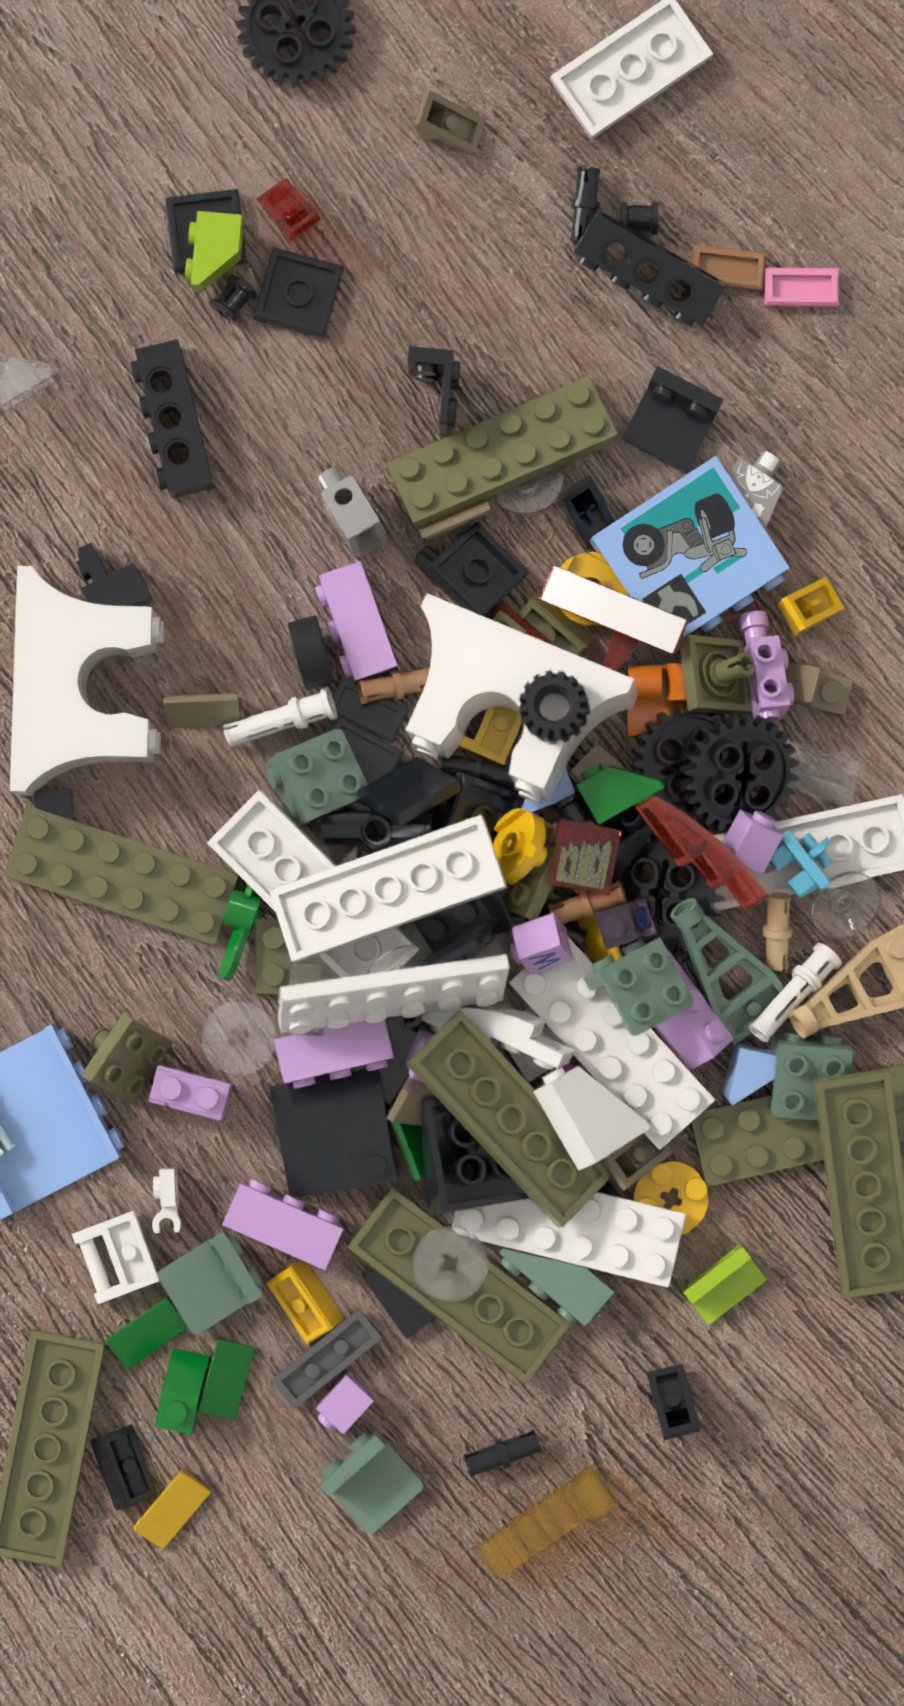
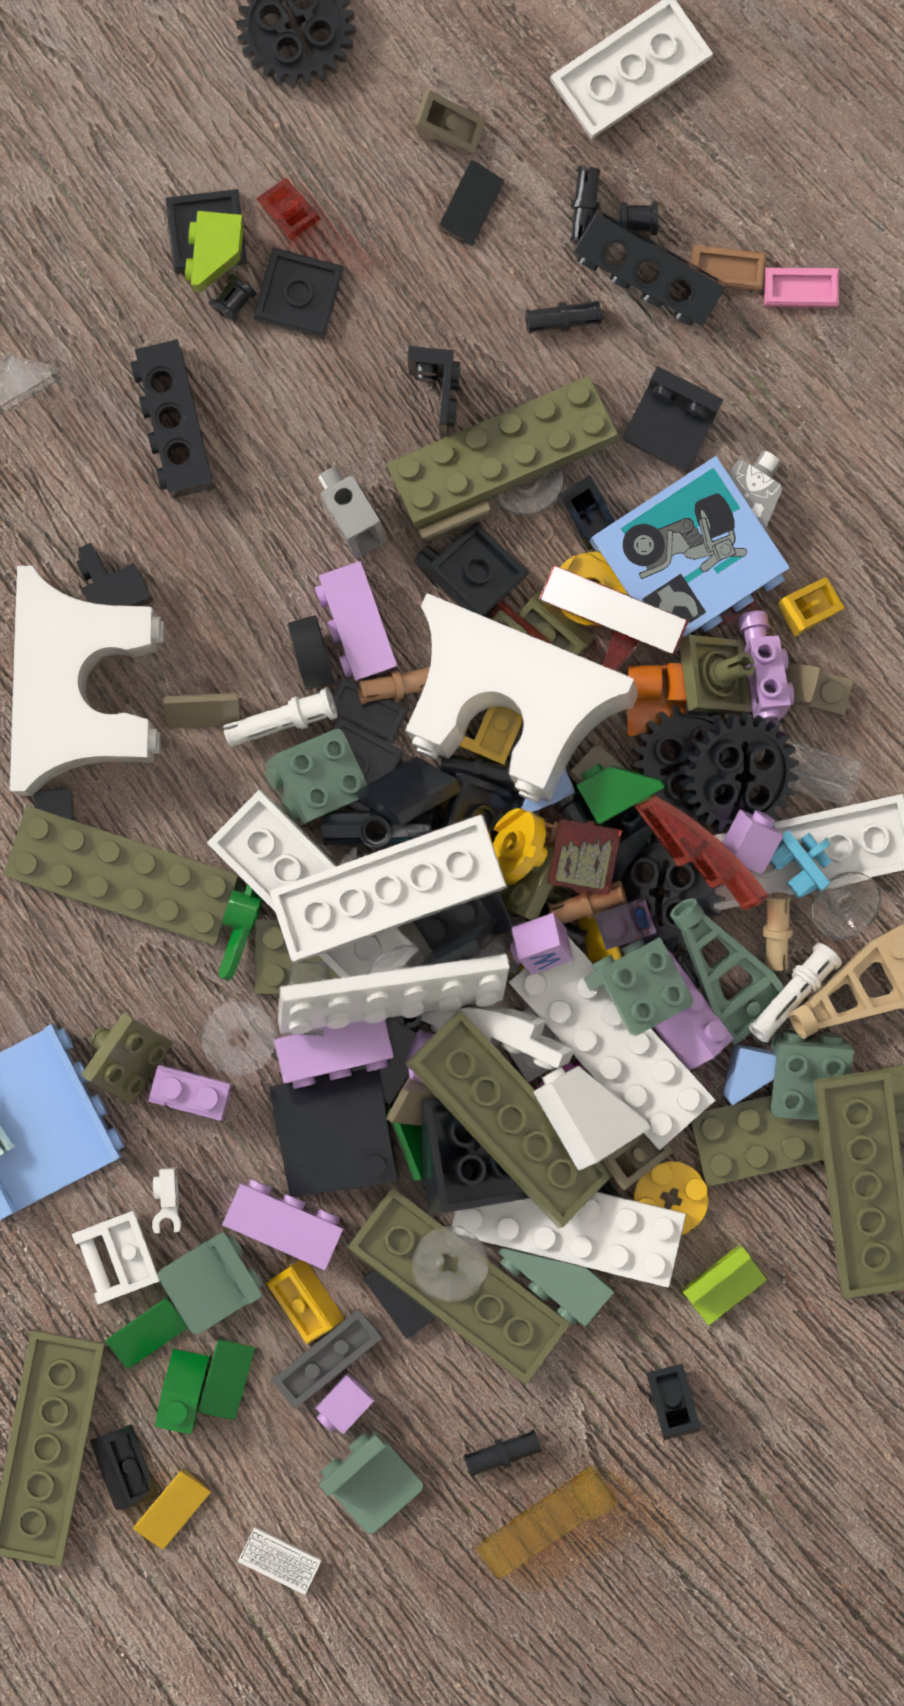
(279, 1560): none -> white tile
(471, 203): none -> black slope
(540, 688): black tyre -> none
(563, 316): none -> black pin

